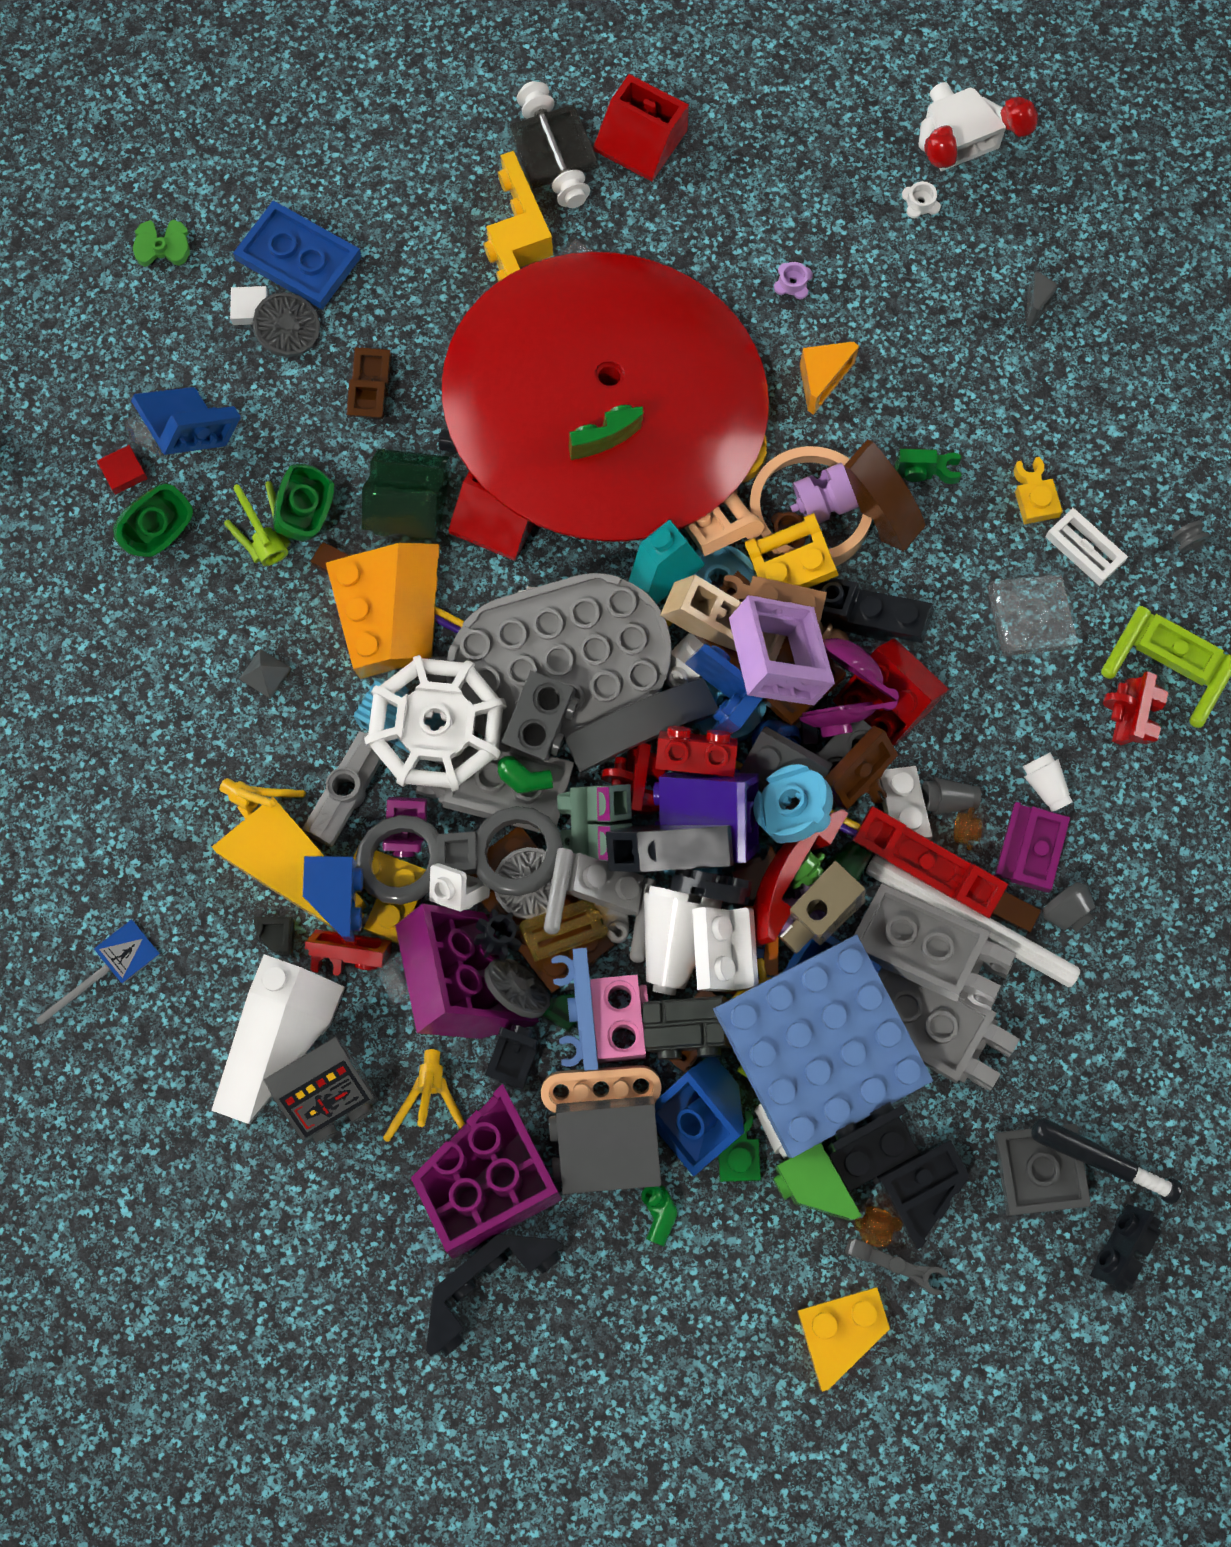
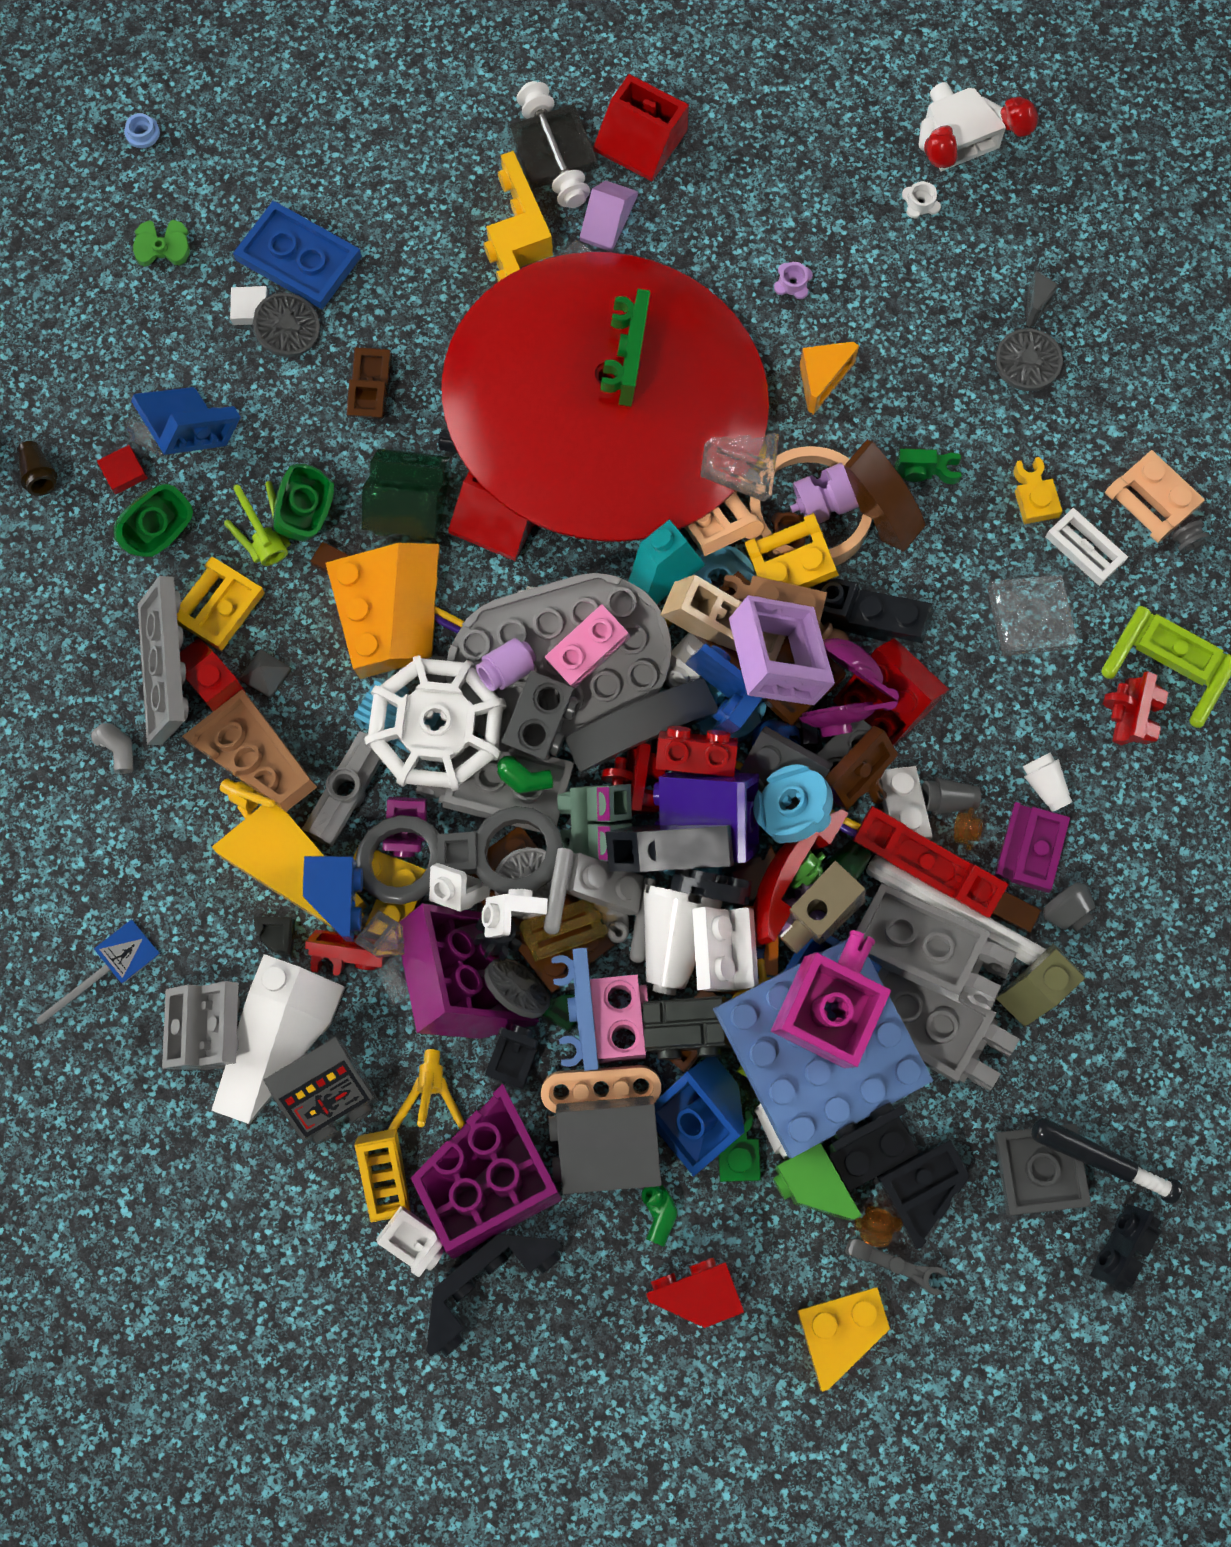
(35, 470): none -> dark brown cone
(119, 743): none -> light grey arm
(141, 123): none -> light blue plate
(160, 661): none -> light grey plate
(200, 1026): none -> light grey brick
(208, 675): none -> red slope
(225, 608): none -> yellow plate
(252, 751): none -> medium nougat wing
(379, 1140): none -> yellow slope
(382, 936): none -> clear slope
(411, 1241): none -> white bracket
(500, 908): none -> white bracket
(506, 664): none -> lavender brick
(587, 646): none -> bright pink brick
(607, 214): none -> lavender slope
(618, 426): green slope -> none
(629, 346): none -> green plate
(700, 1298): none -> red slope
(742, 463): none -> clear wing
(853, 999): none -> dark pink brick
(1029, 359): none -> dark grey wheel
(1041, 986): none -> olive slope
(1161, 489): none -> light nougat plate

